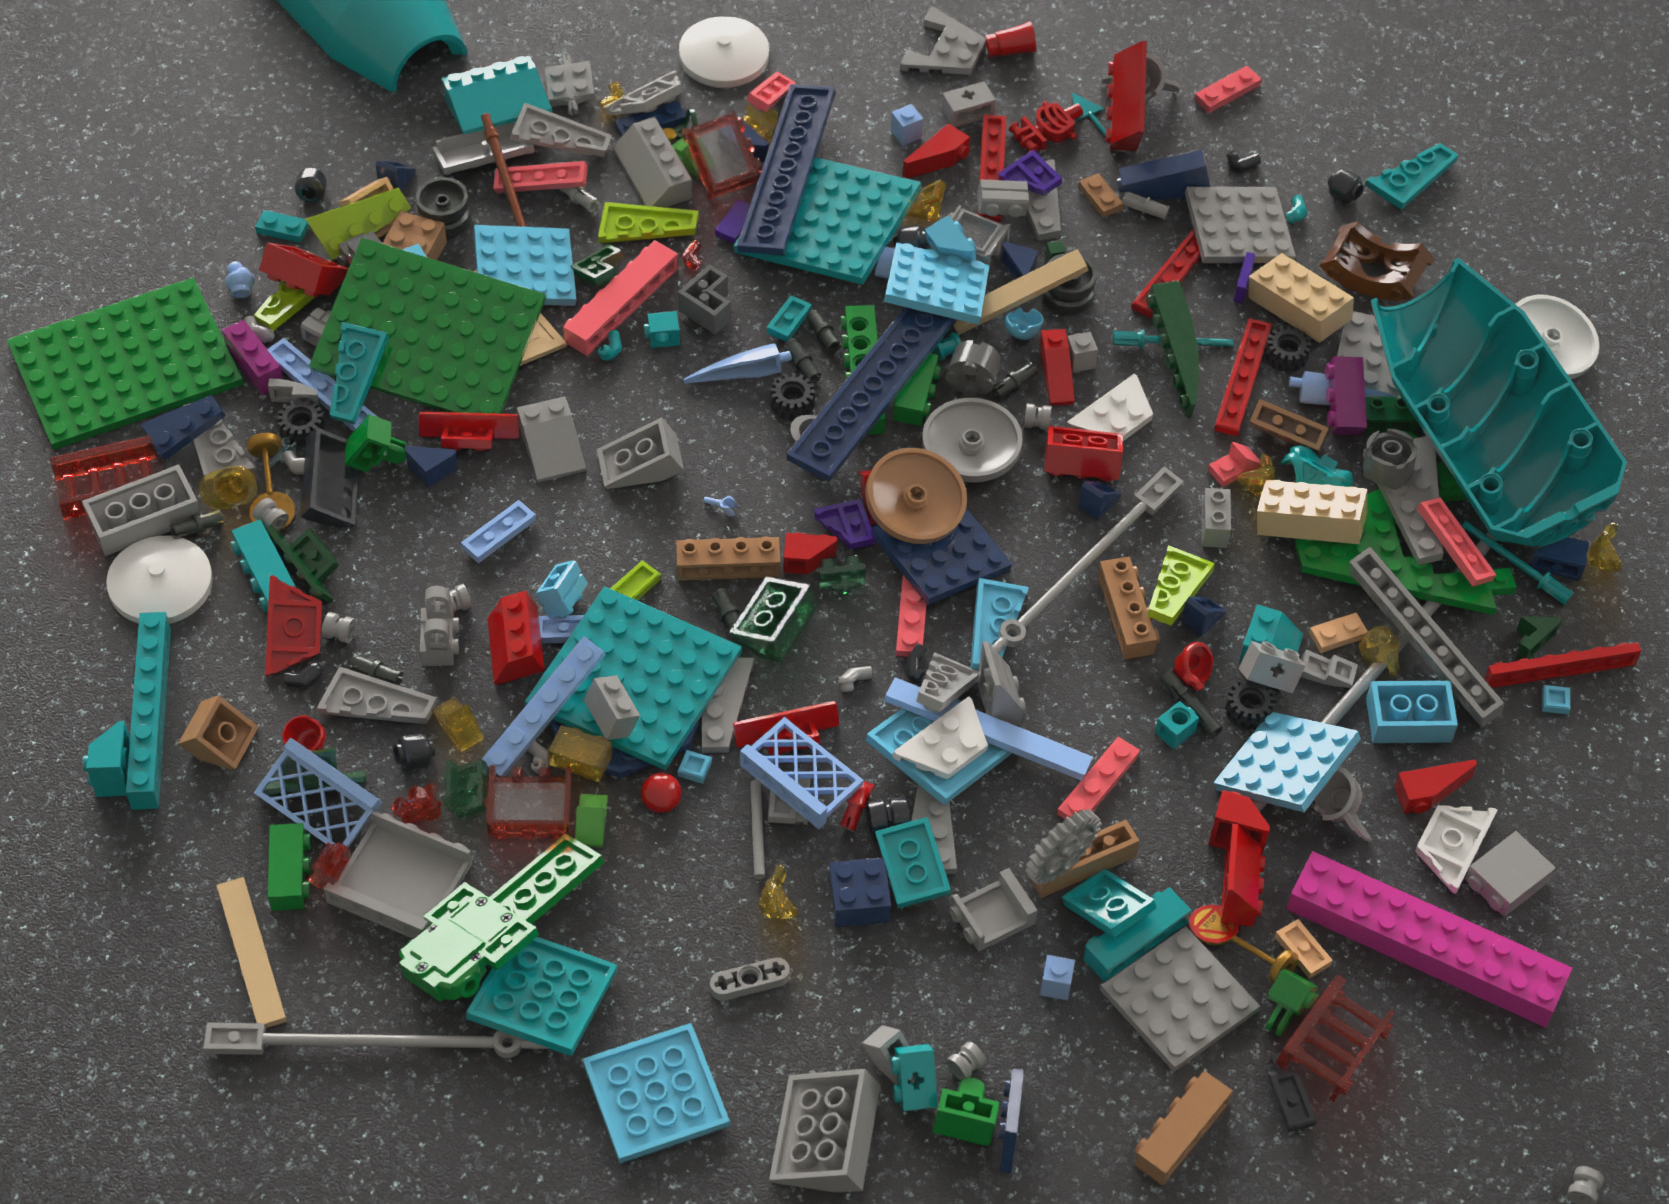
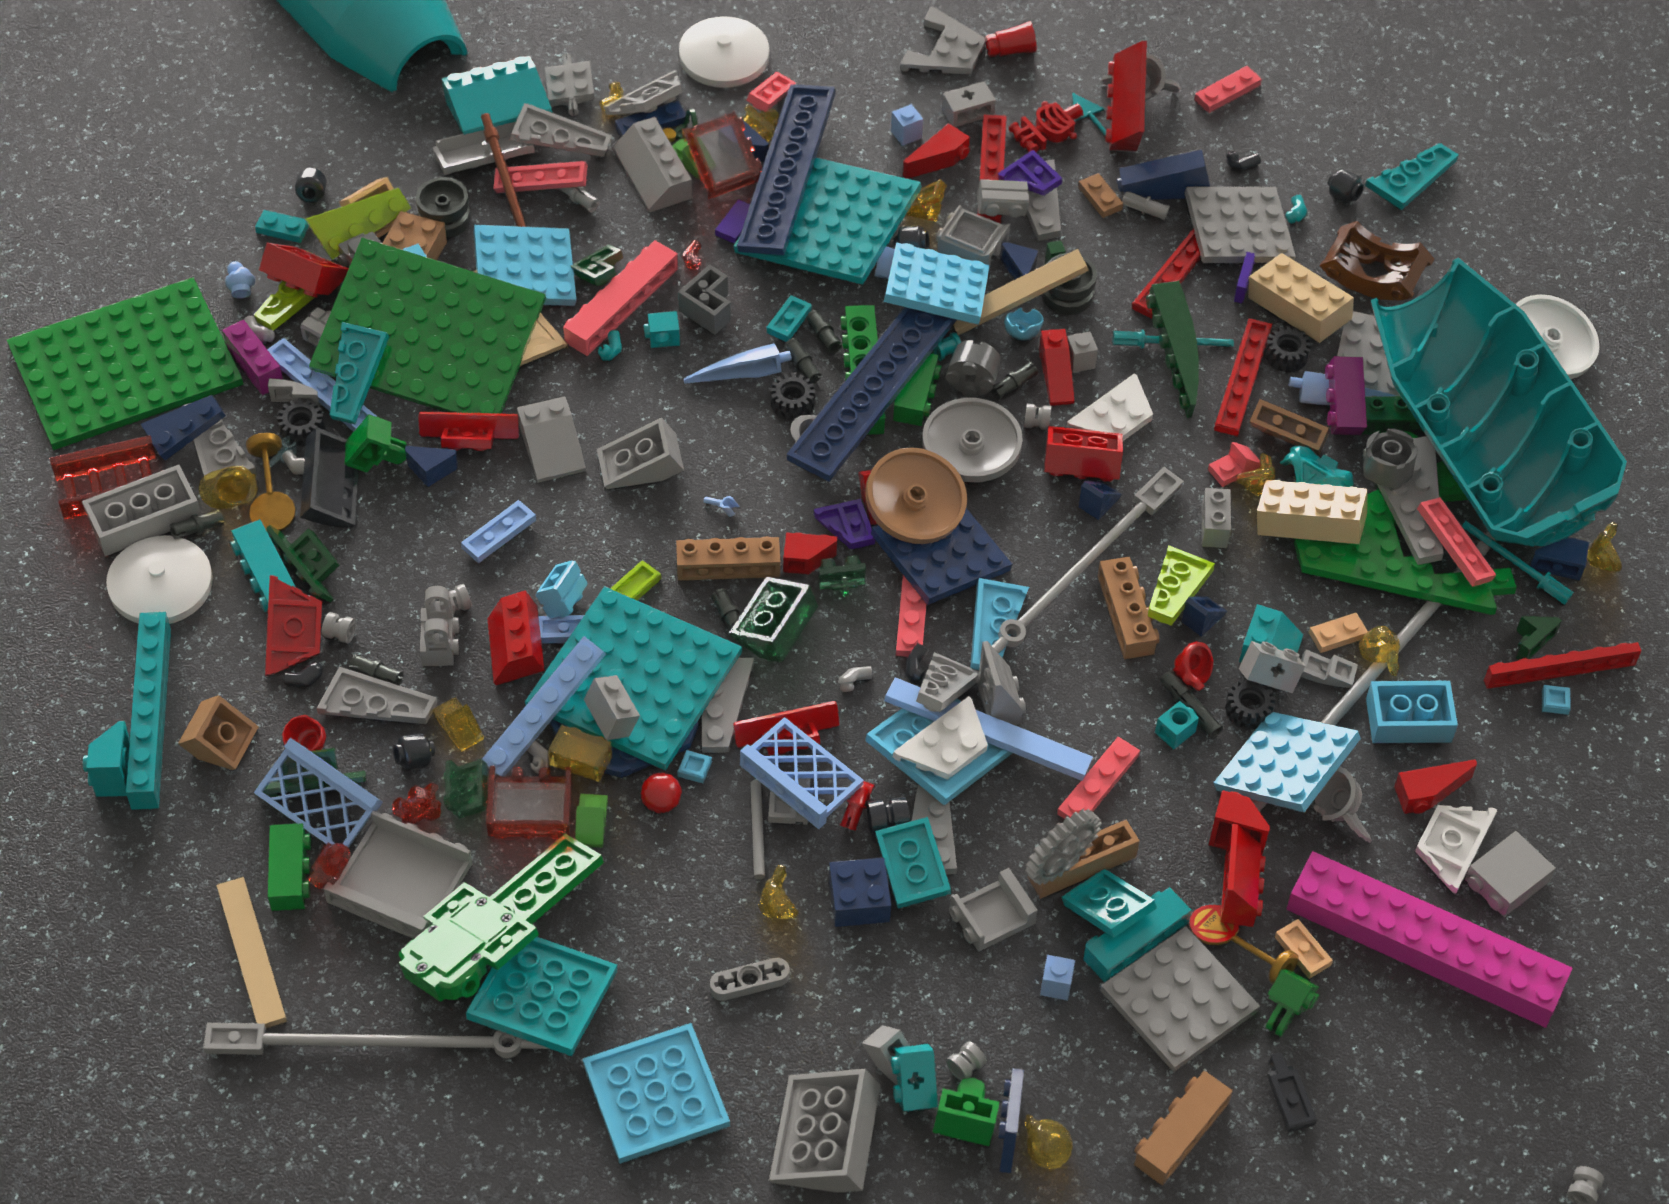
(270, 514): light grey wheel -> none
(397, 173): dark blue slope -> none
(640, 222): lime wing -> none
(948, 239): medium azure slope -> none
(1048, 1142): none -> clear yellow hat
(1322, 1014): clear red fence -> none
(1426, 637): light grey brick -> none

